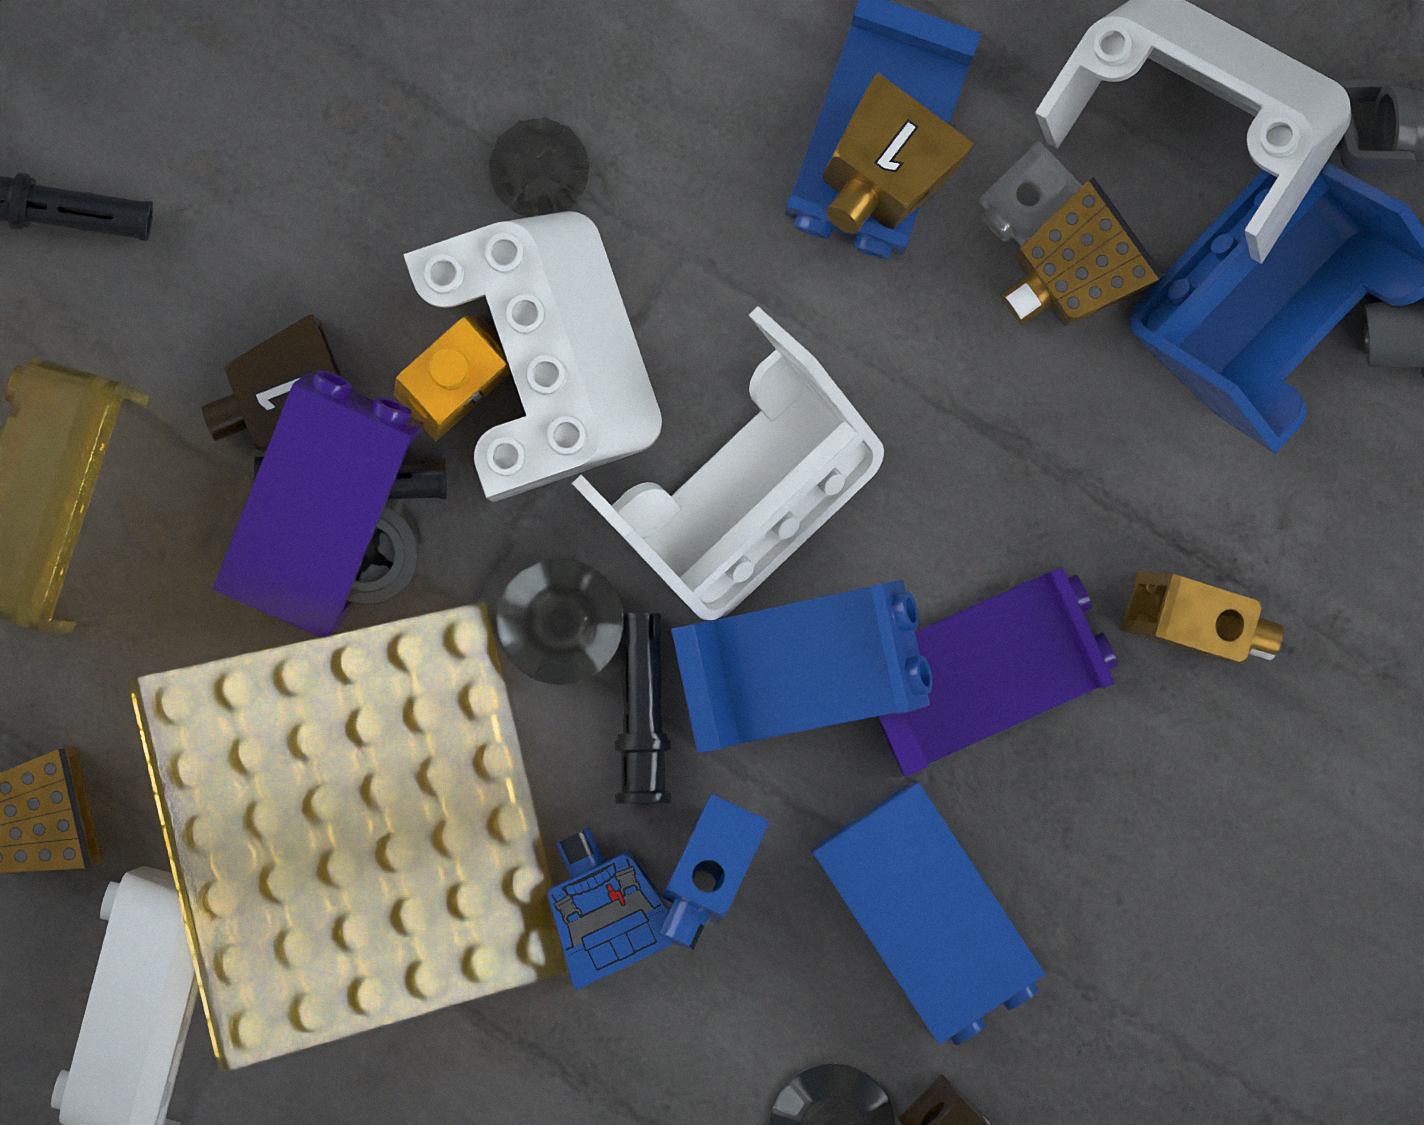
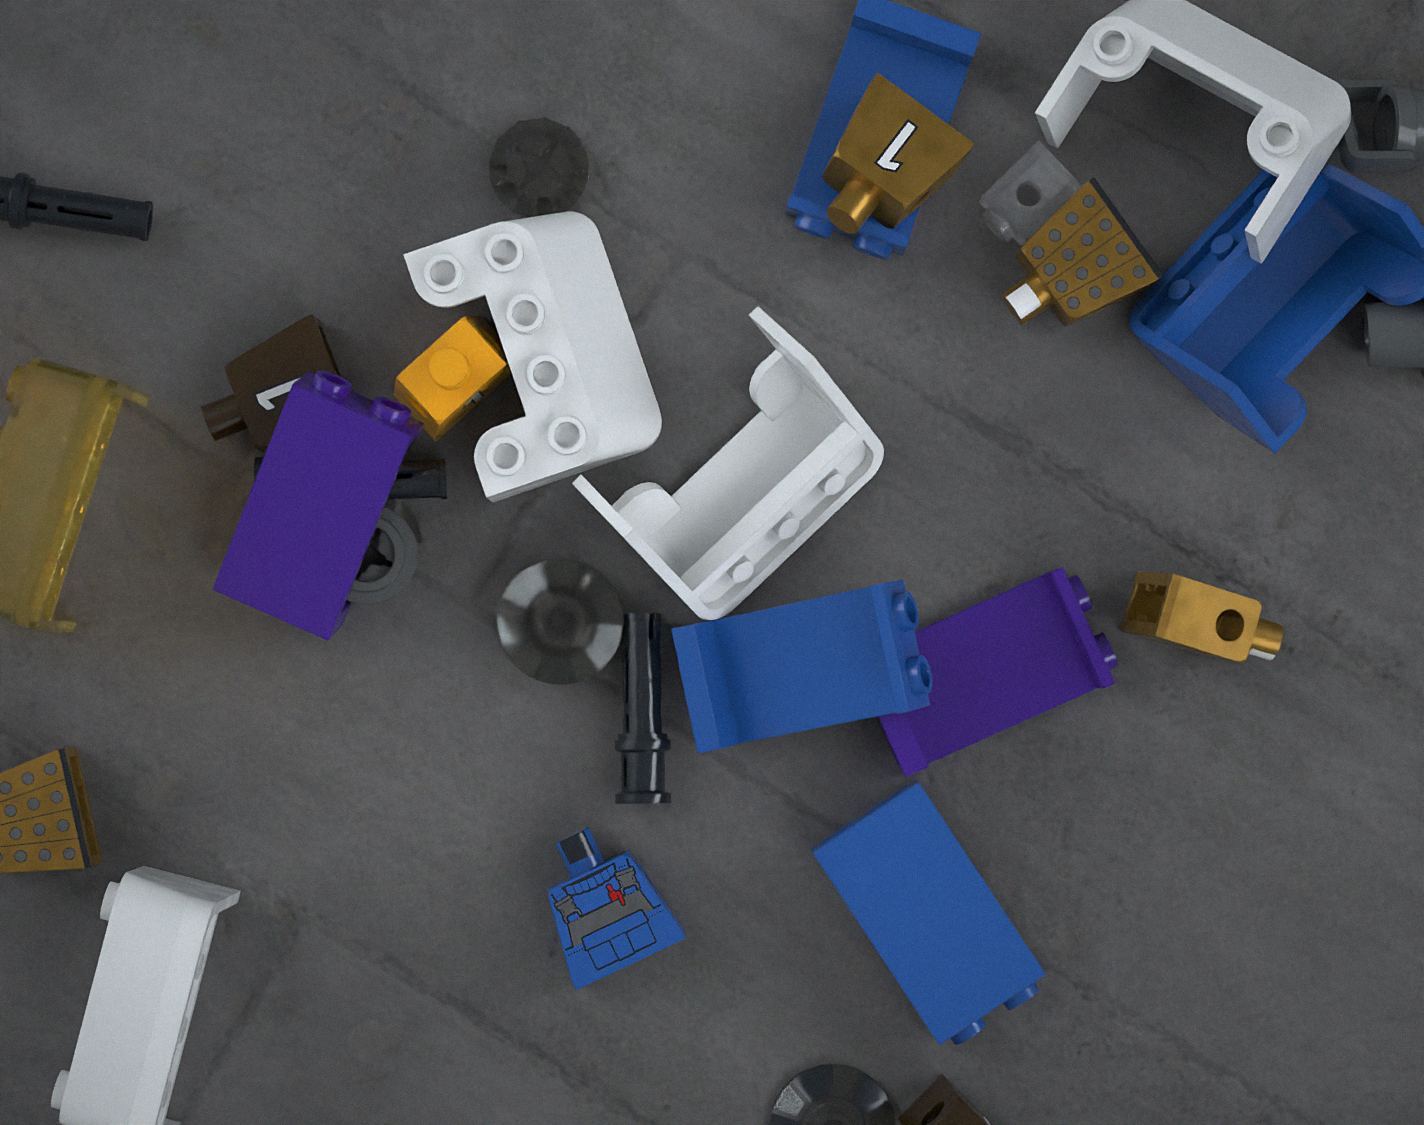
(348, 831): clear yellow plate -> none
(723, 847): blue torso -> none

